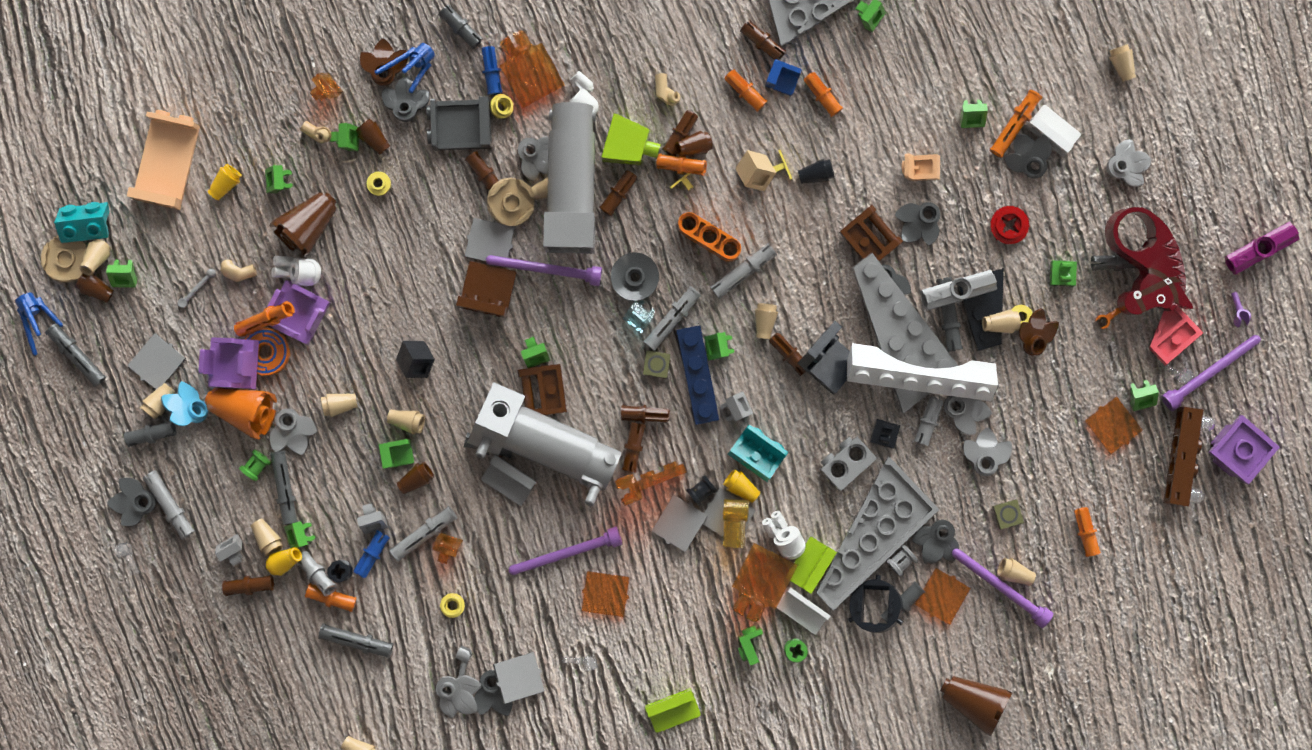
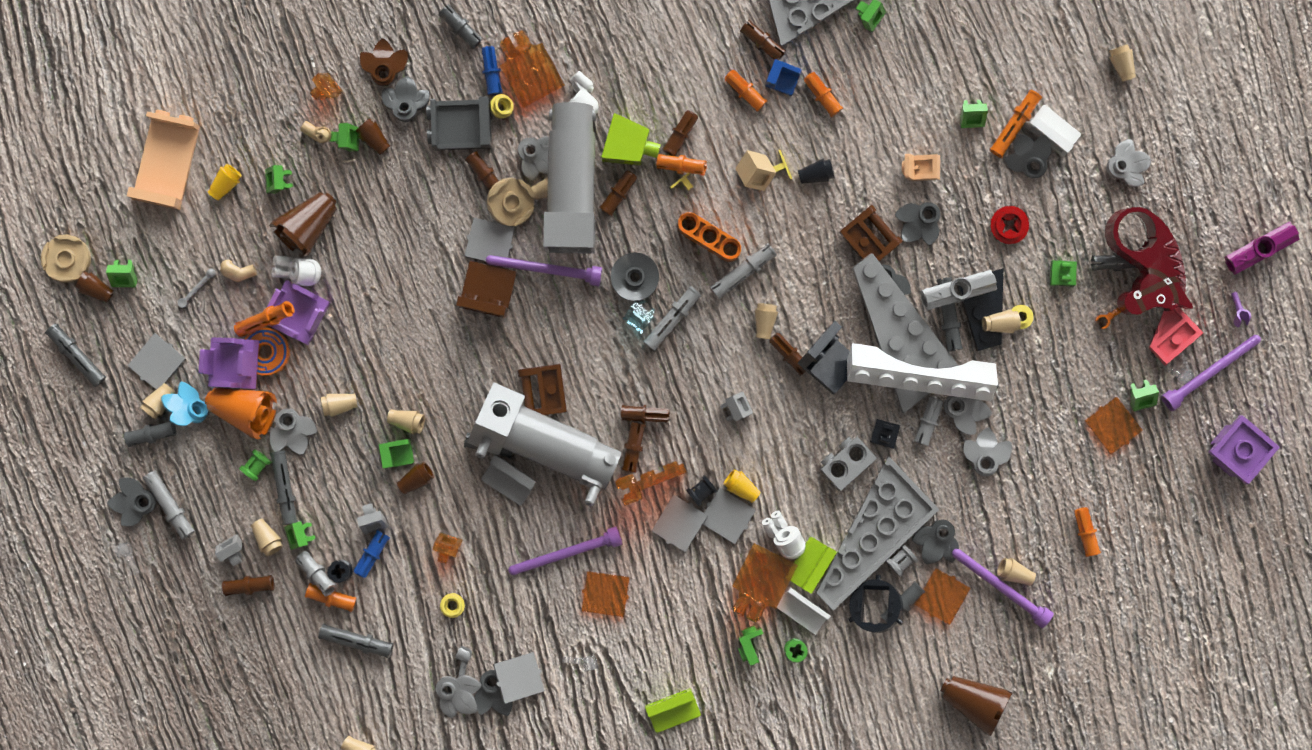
(27, 308): blue plant -> none
(82, 222): teal bracket -> none
(95, 255): tan cone -> none
(282, 561): yellow cone -> none
(378, 191): light yellow plate -> none
(415, 359): black panel -> none
(419, 58): blue plant -> none
(422, 534): light grey pin -> none
(535, 353): bright green tile -> none
(656, 364): olive tile -> none
(663, 92): tan arm -> none
(695, 144): reddish brown cone -> none
(697, 375): dark blue plate -> none
(717, 346): bright green tile -> none
(735, 517): clear yellow piece -> none
(758, 452): teal bracket -> none
(1008, 514): olive tile -> none
(1037, 333): reddish brown plate -> none
(1183, 457): reddish brown piece -> none

